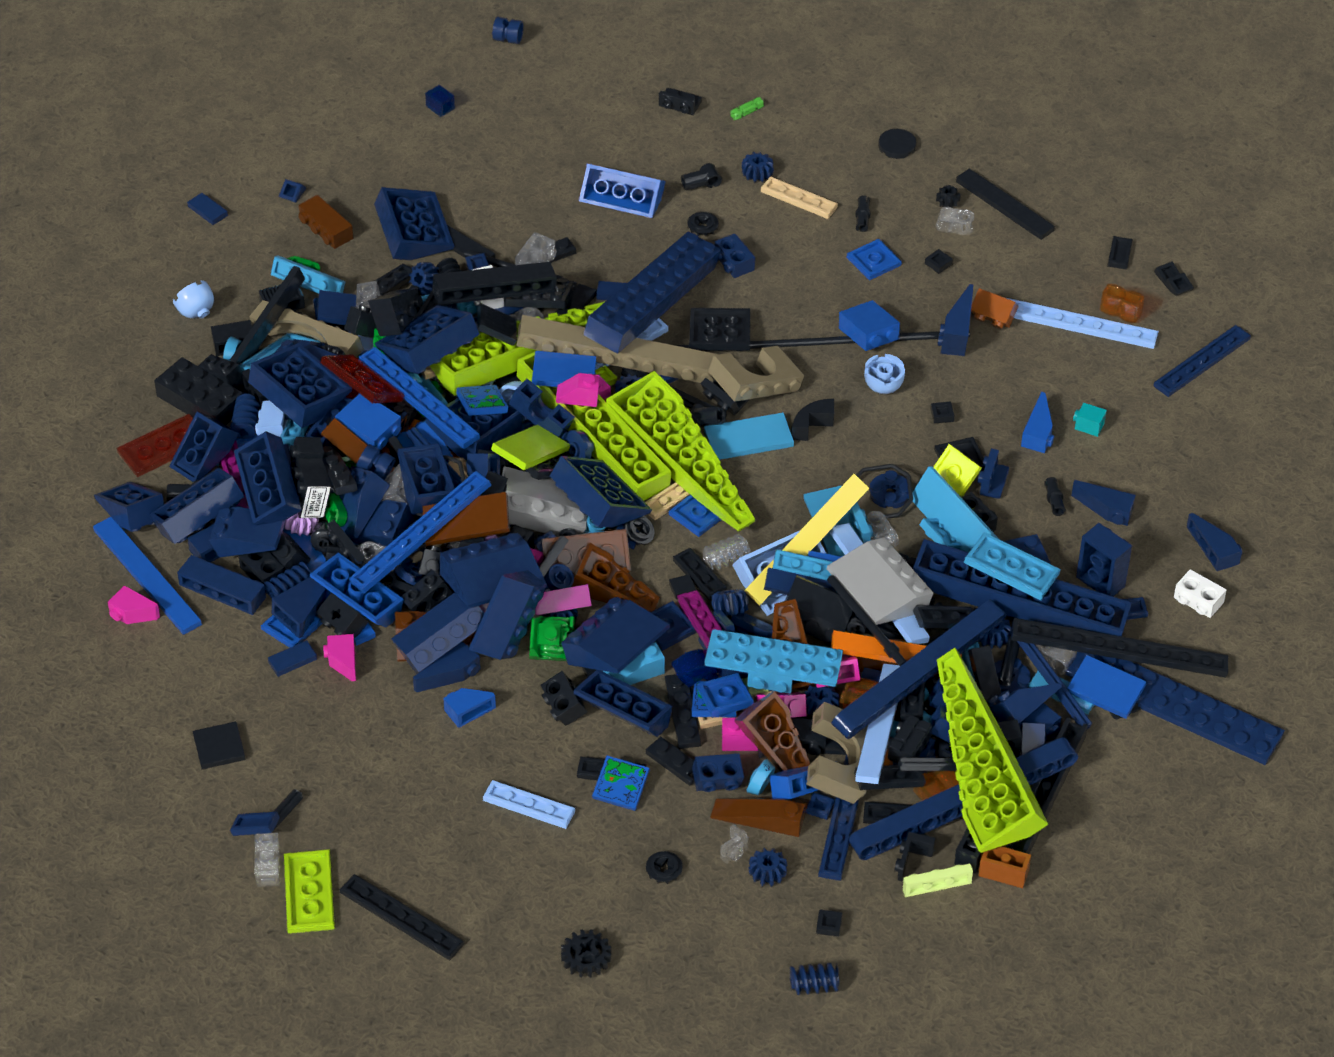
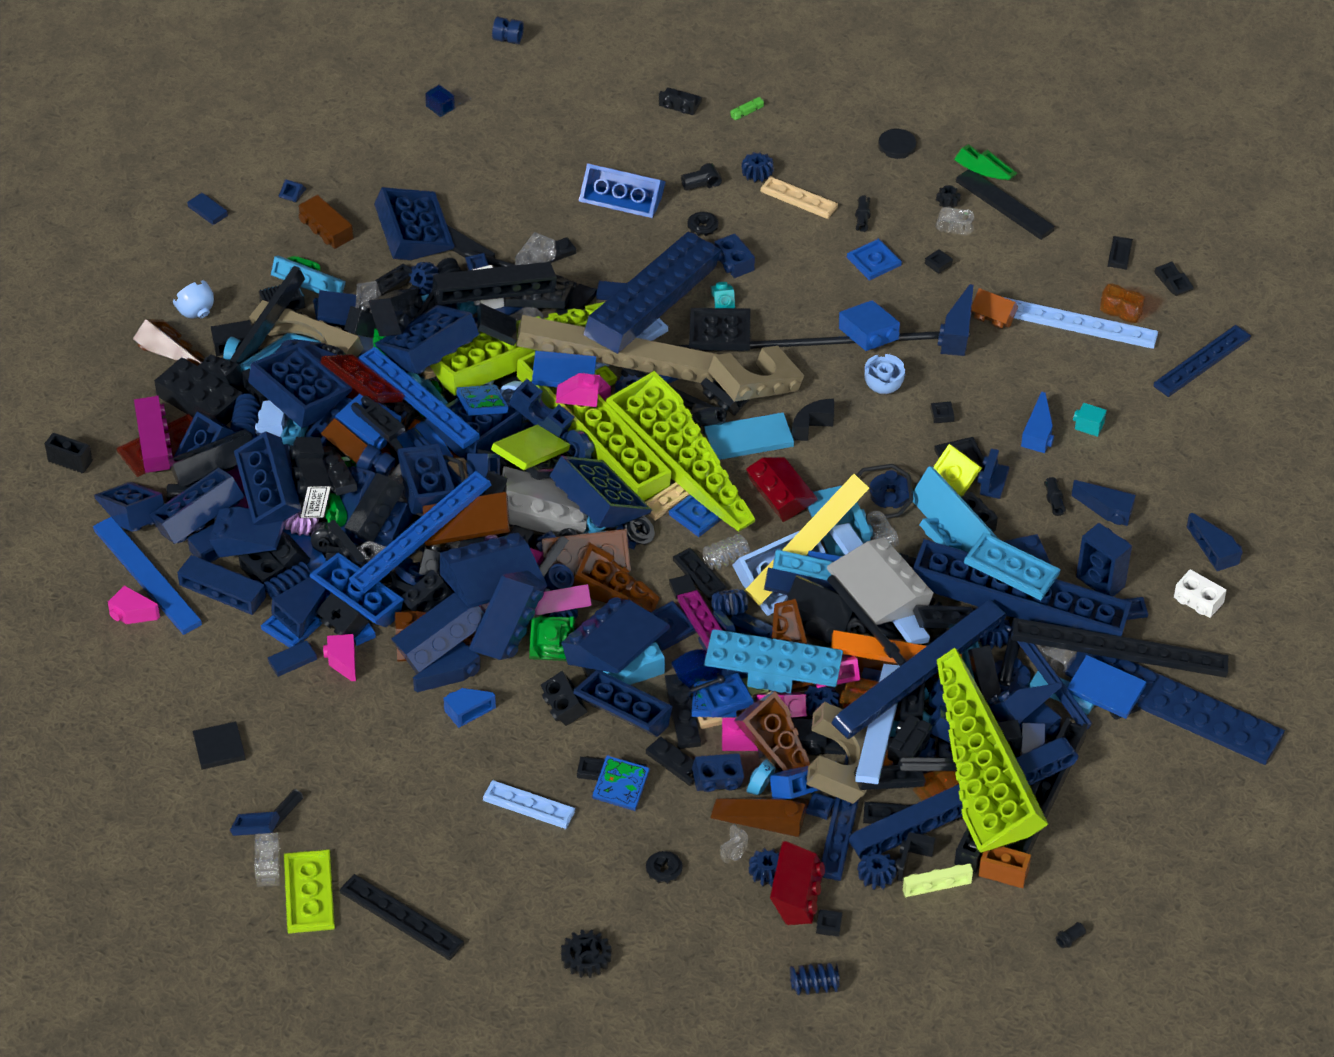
(68, 452): none -> black brick
(152, 435): none -> magenta brick
(163, 339): none -> wedge
(207, 458): none -> black brick
(374, 507): none -> black brick
(378, 418): none -> black hinge
(687, 691): none -> black hinge
(723, 295): none -> teal bracket
(780, 486): none -> dark red slope
(797, 884): none -> dark red slope
(877, 870): none -> dark blue gear
(984, 163): none -> green slope
(1067, 937): none -> black pin

